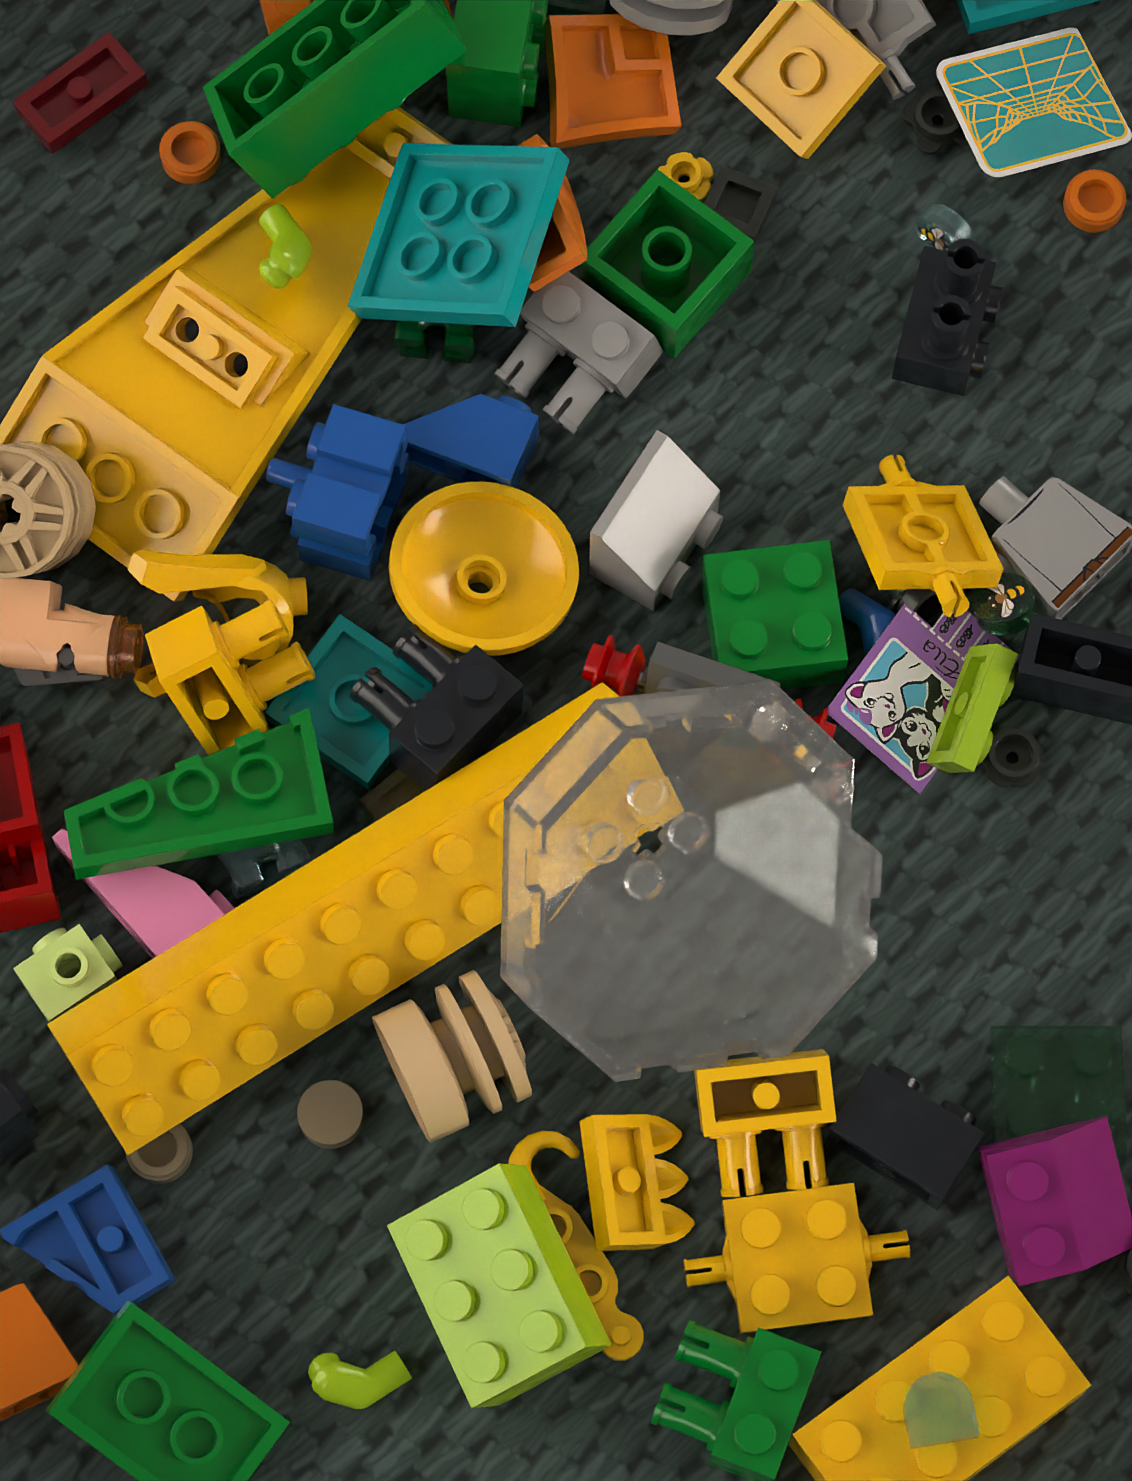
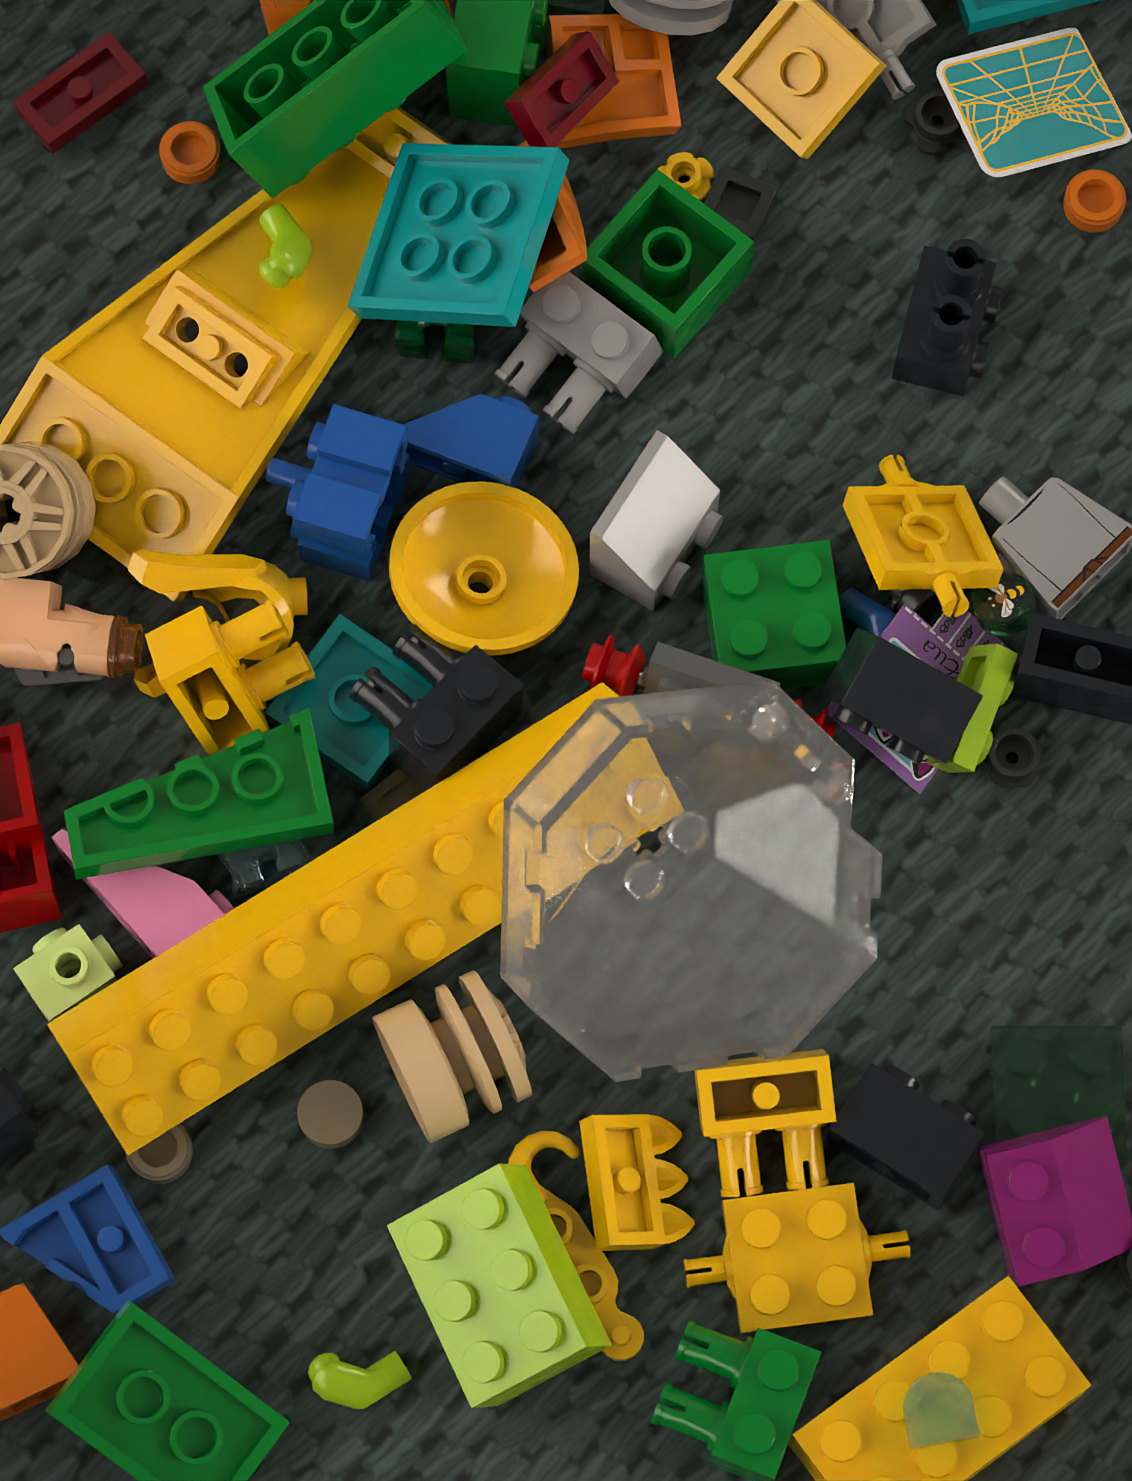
(561, 91): none -> dark red plate
(900, 696): none -> black brick
(941, 226): clear light blue tile -> none

